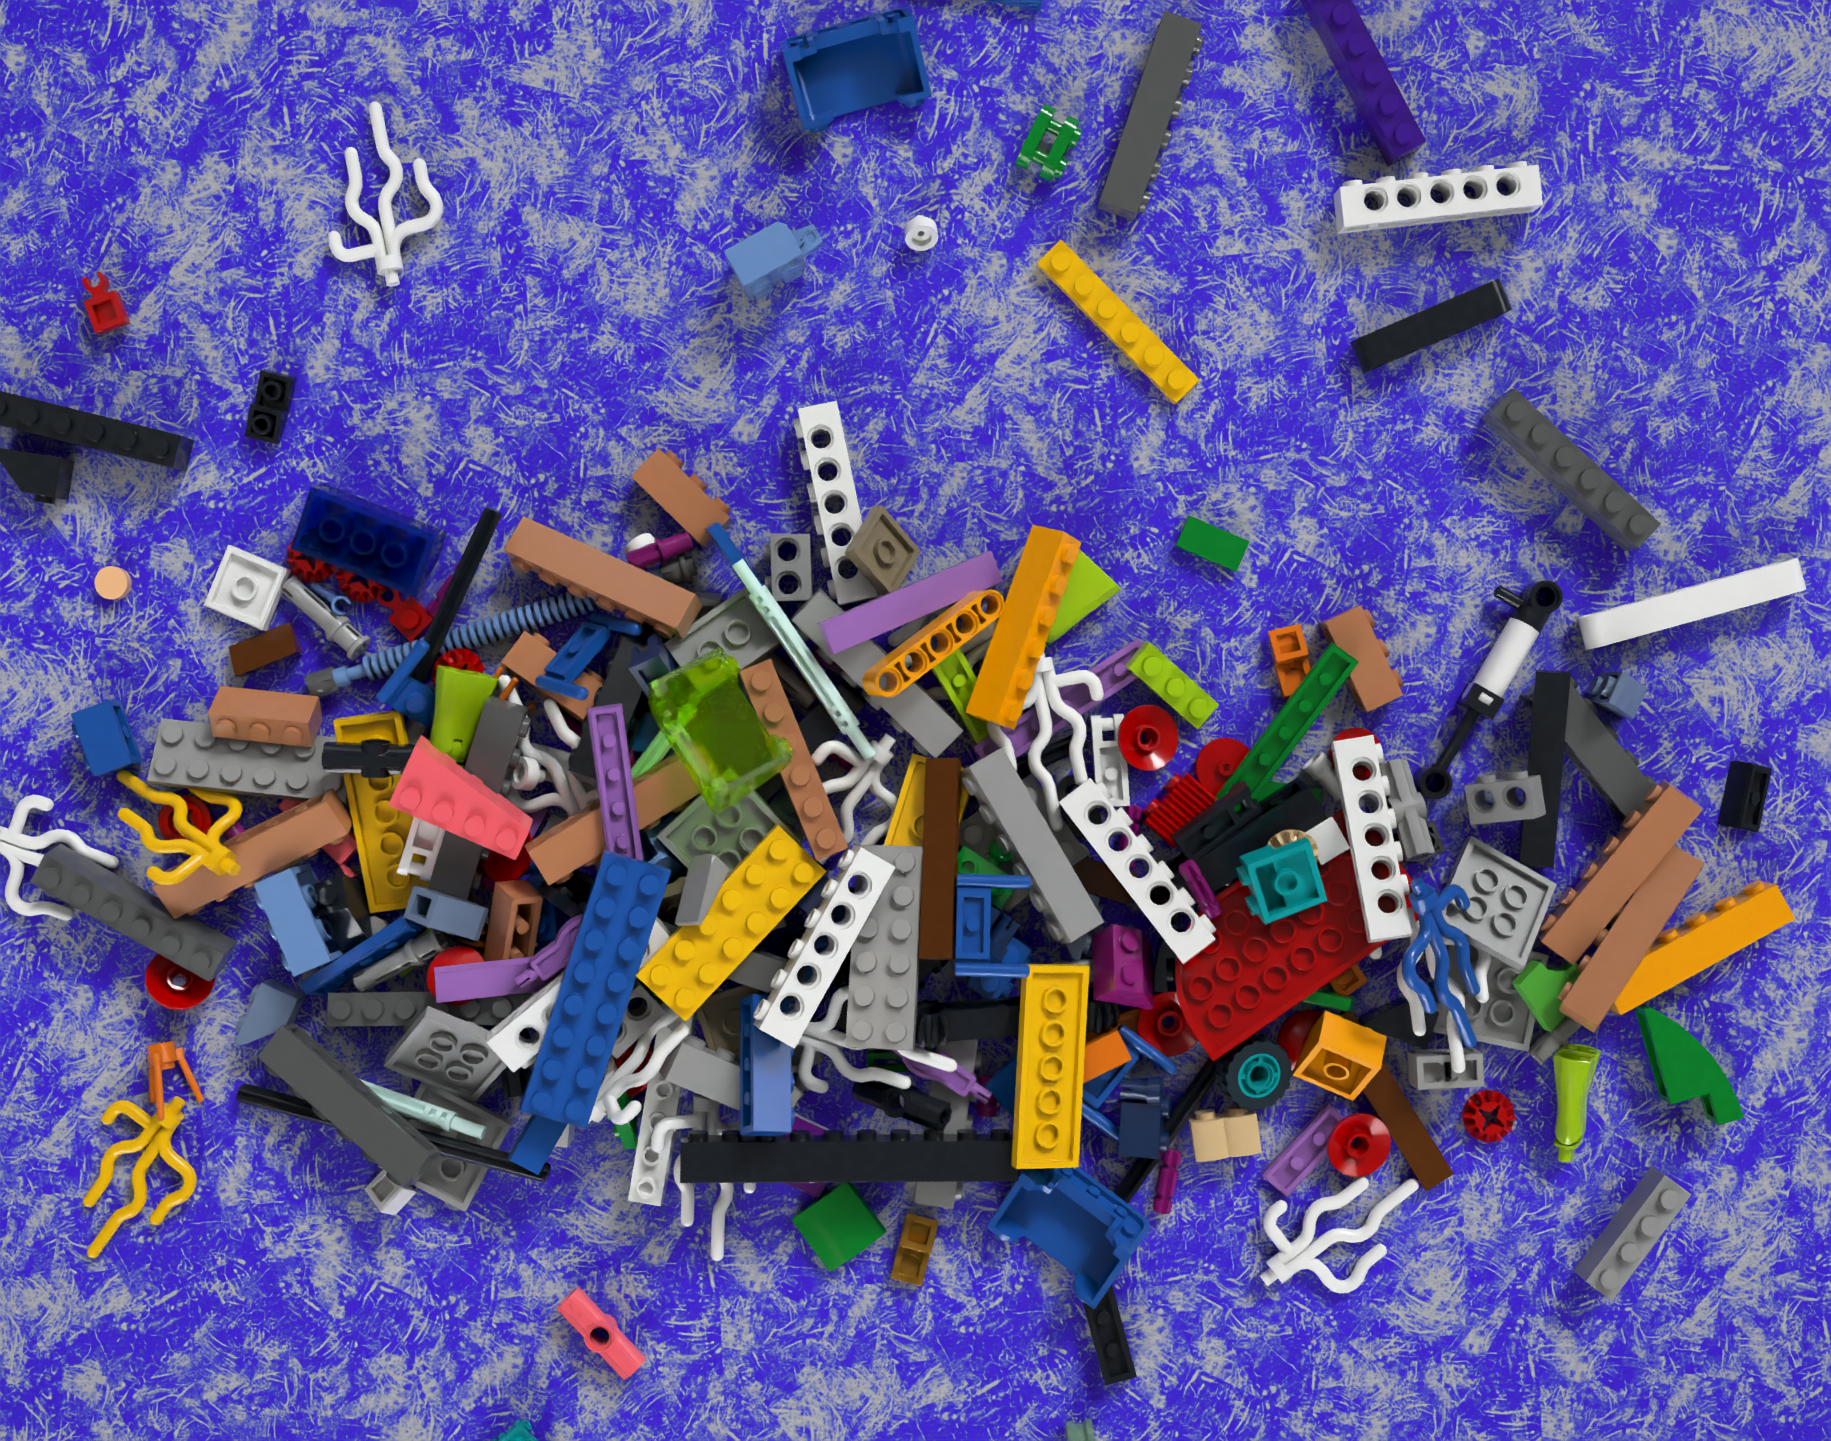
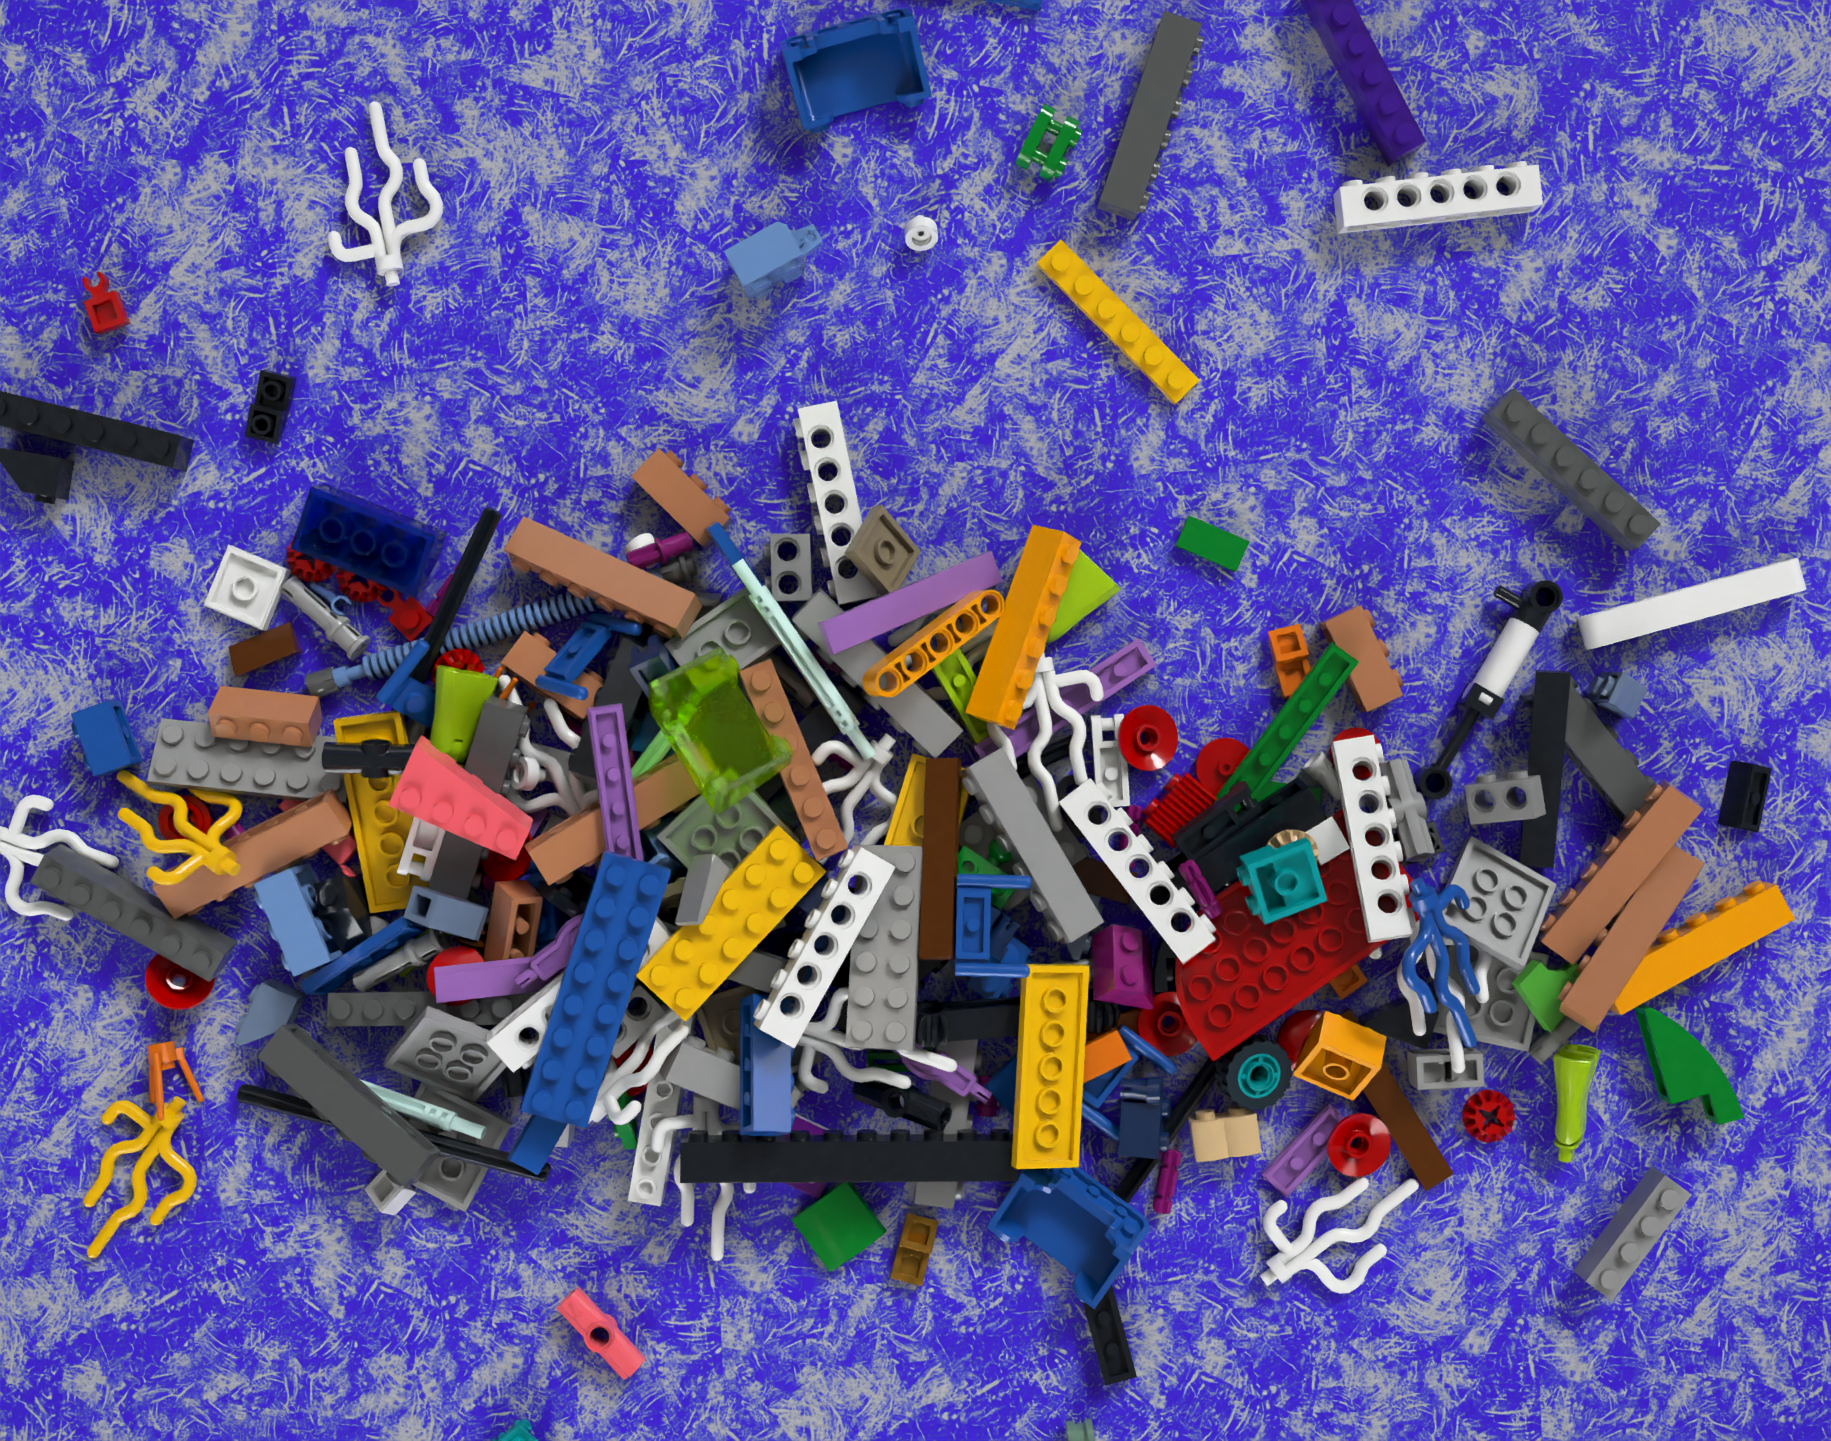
(113, 583): light nougat tile -> none
(1171, 684): lime plate -> none
(1331, 1000): green tile -> none
(1431, 325): black beam -> none

